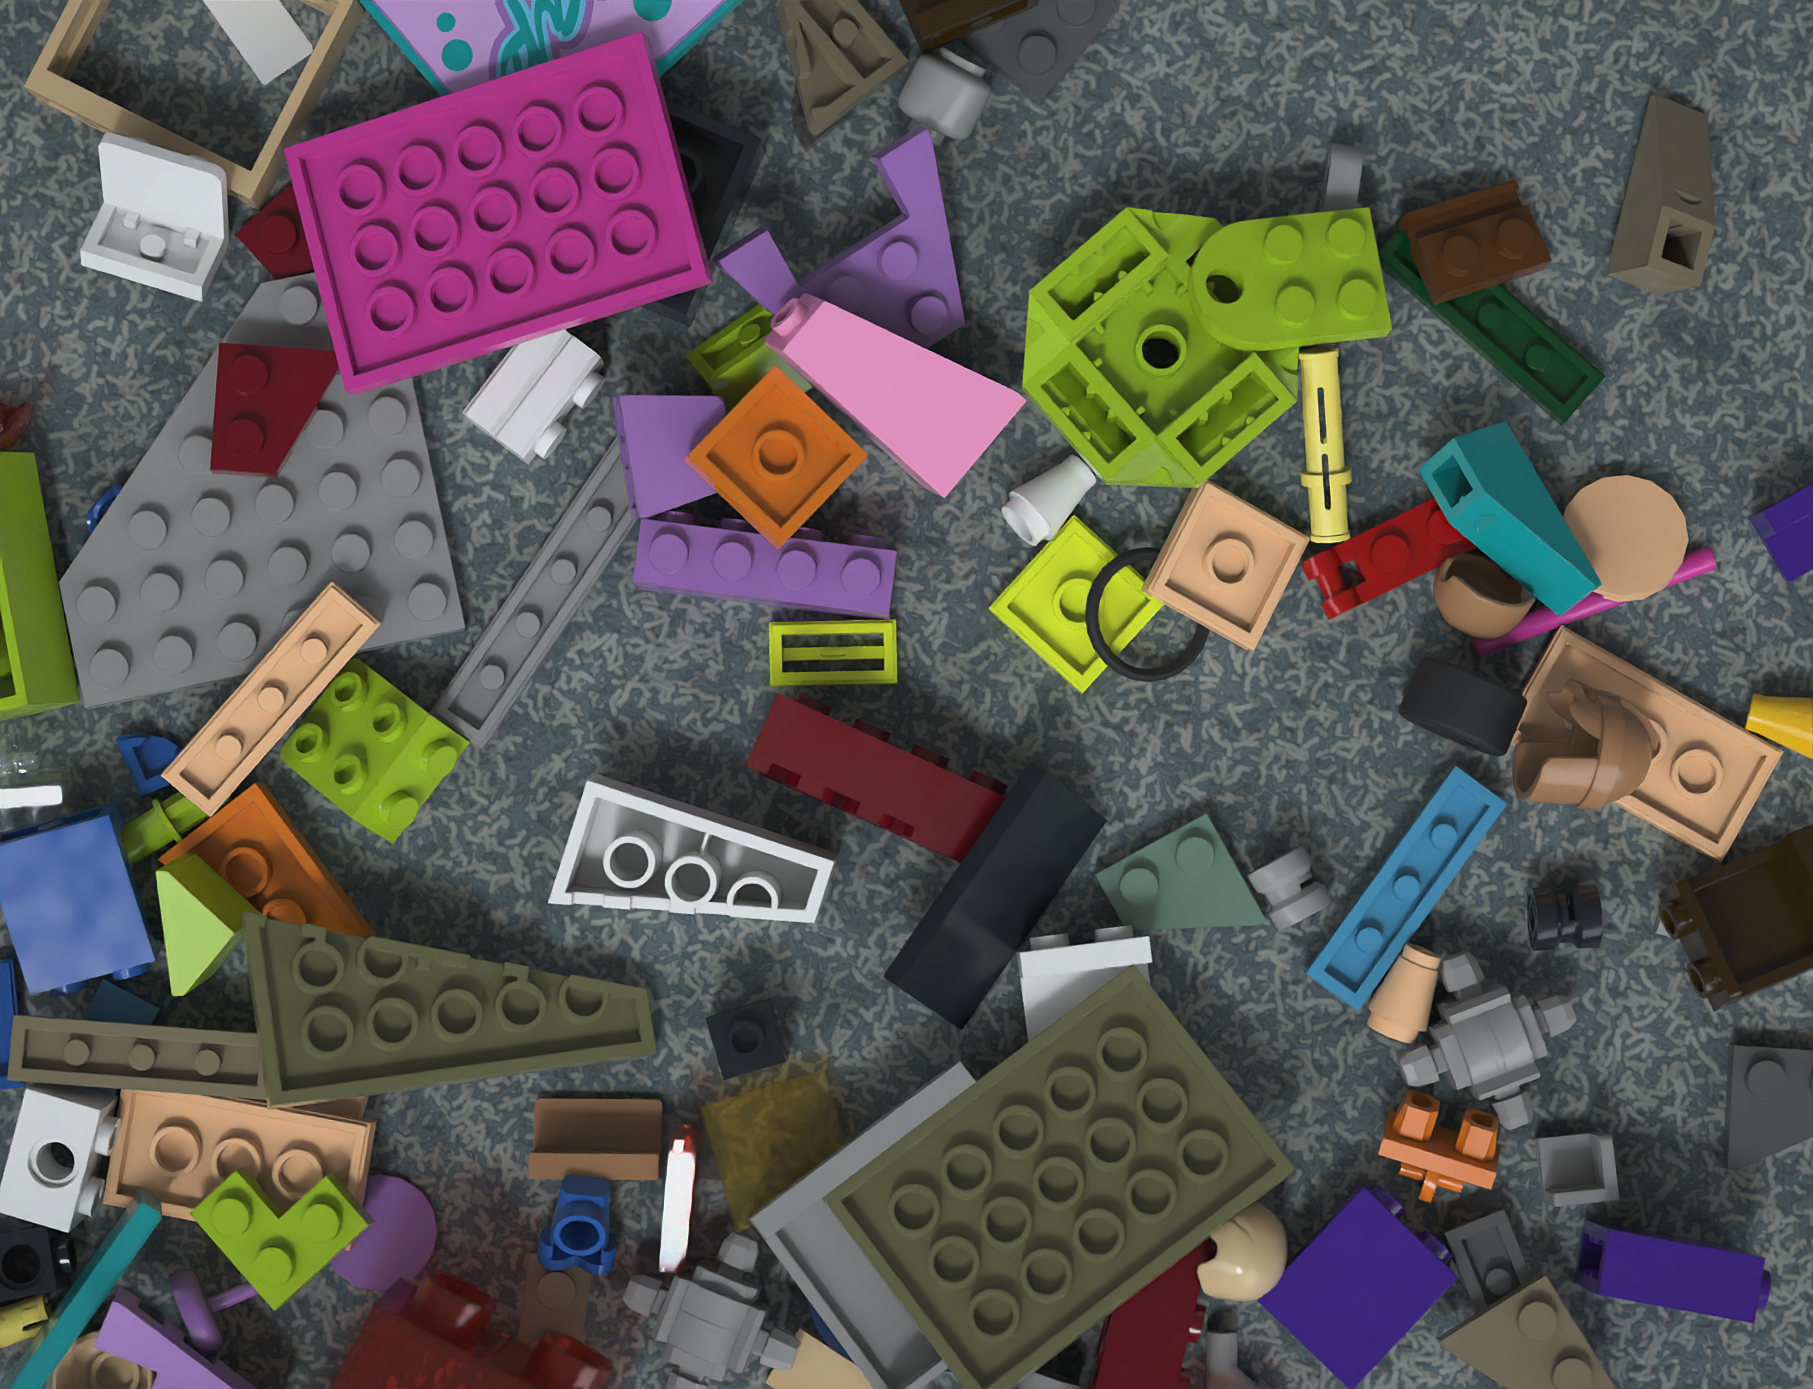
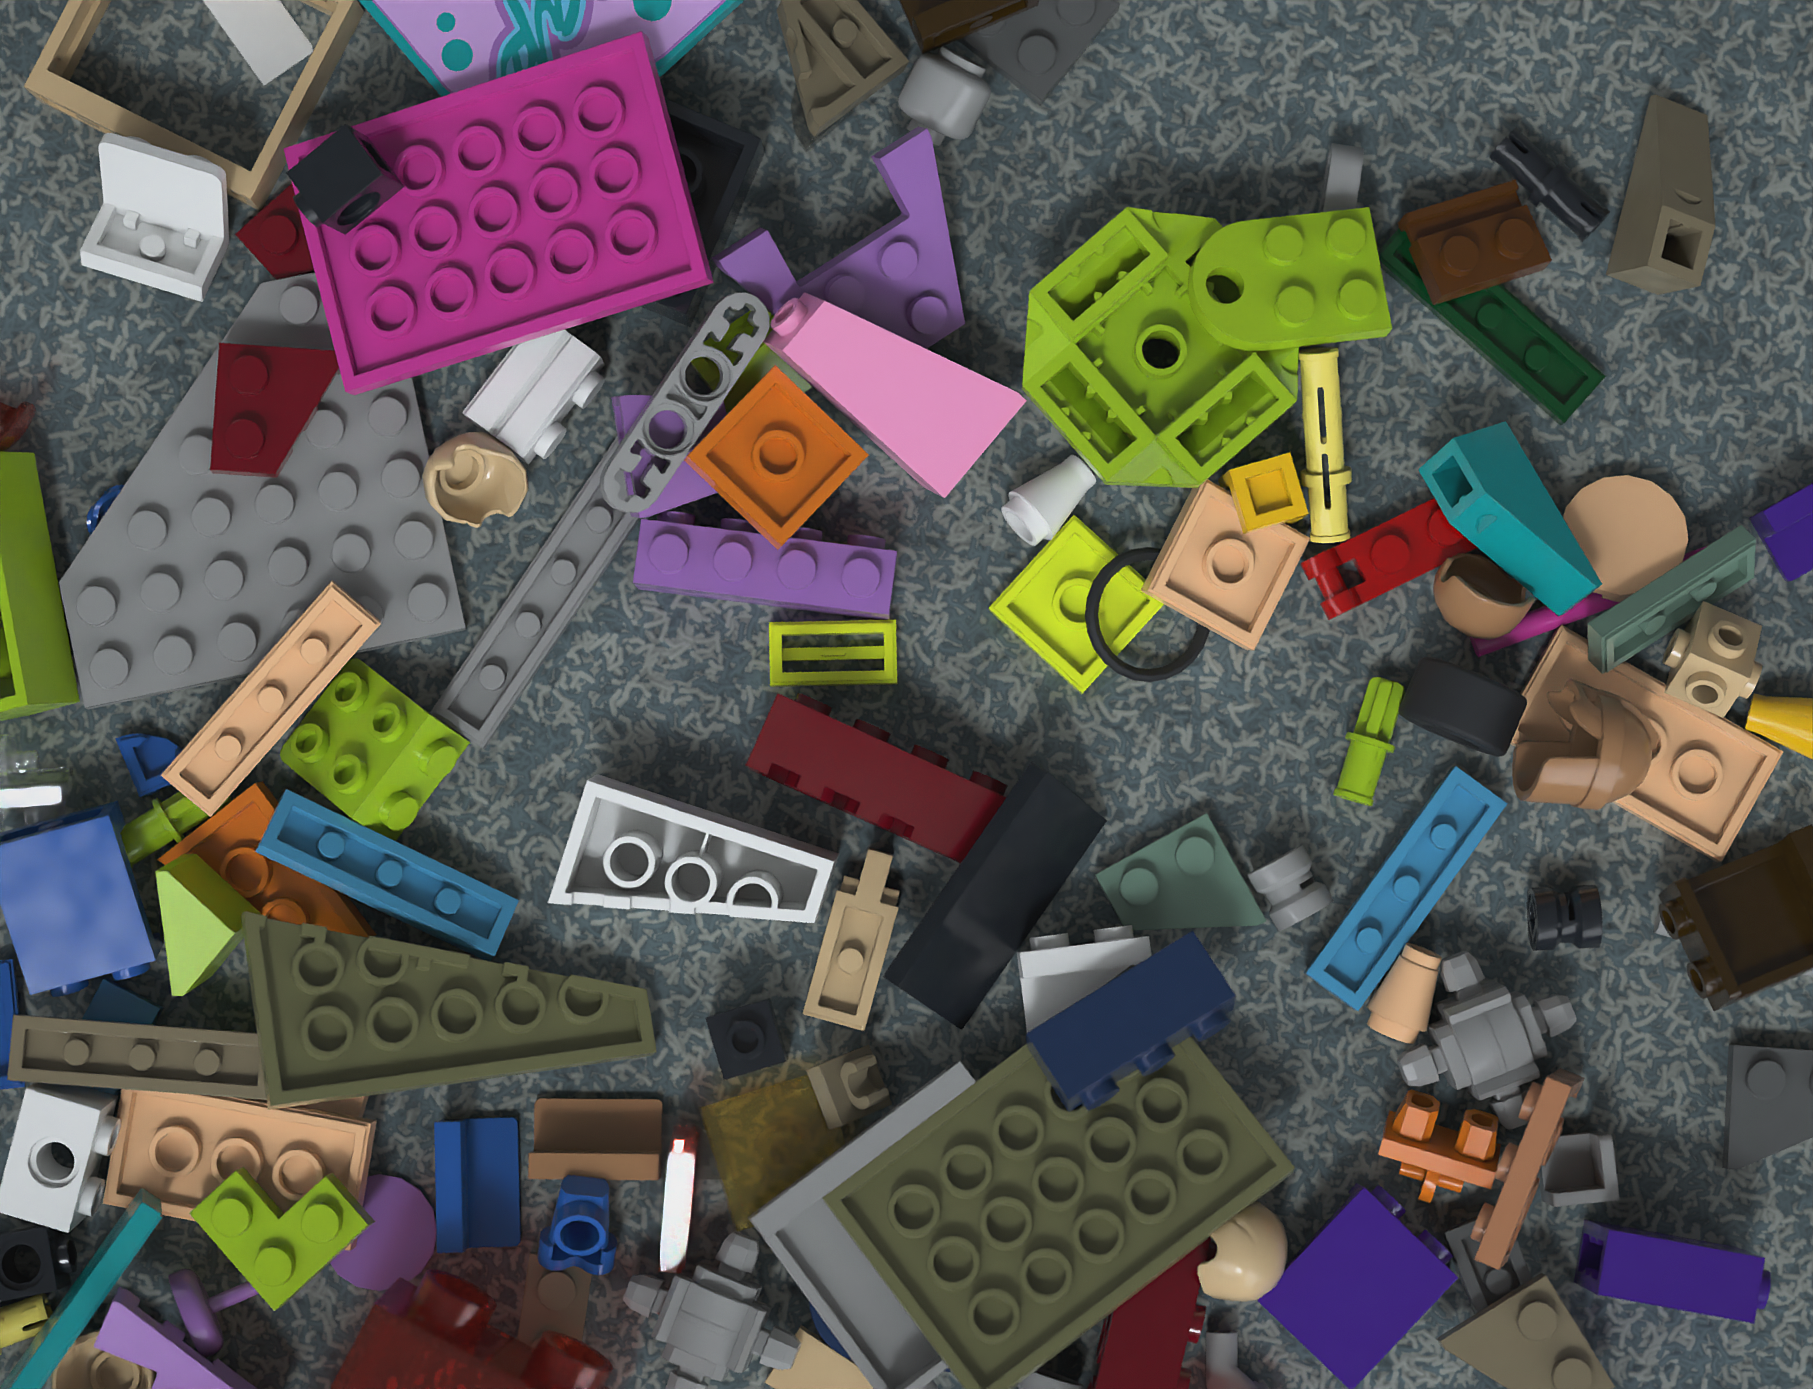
(343, 181): none -> black brick
(387, 875): none -> dark azure plate
(474, 479): none -> tan hair
(477, 1183): none -> blue panel
(691, 407): none -> light grey beam
(849, 1087): none -> dark tan tile
(854, 946): none -> tan hinge
(1132, 1023): none -> dark blue brick
(1266, 493): none -> yellow panel
(1370, 741): none -> lime axle
(1519, 1166): none -> nougat wing
(1549, 184): none -> black pin
(1671, 599): none -> sand green tile
(1713, 659): none -> tan brick

